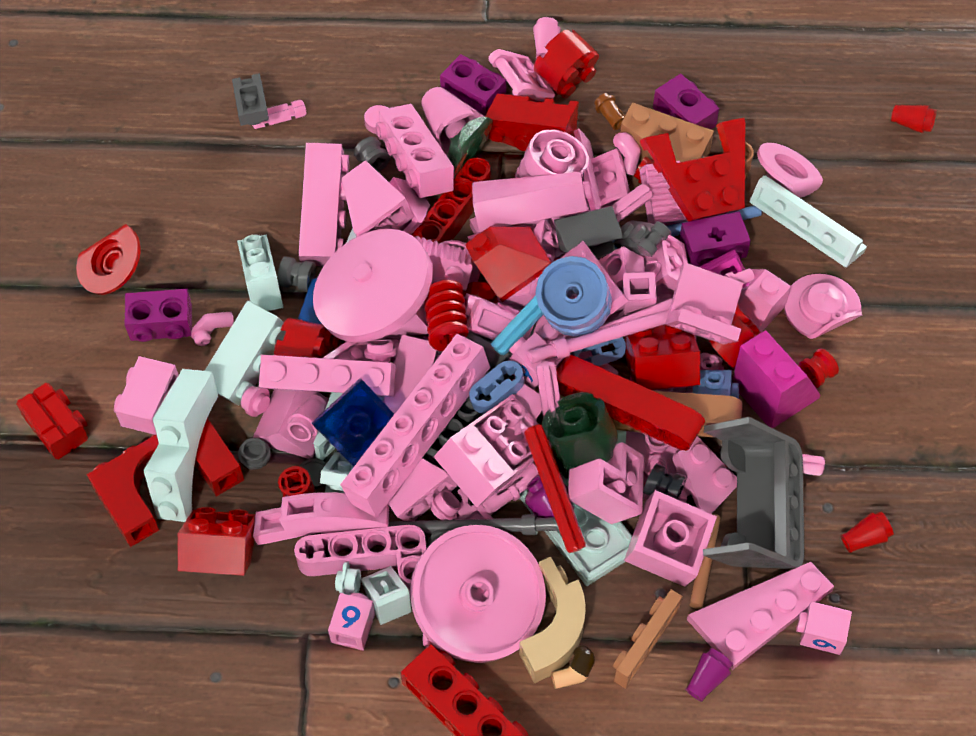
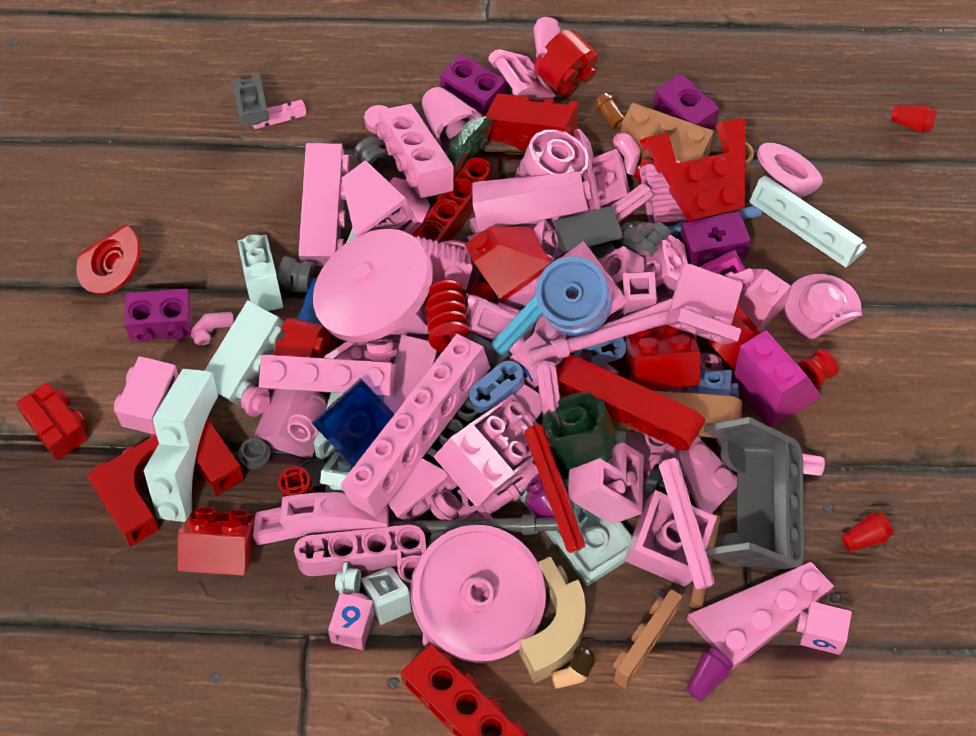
(686, 524): none -> bright pink axle

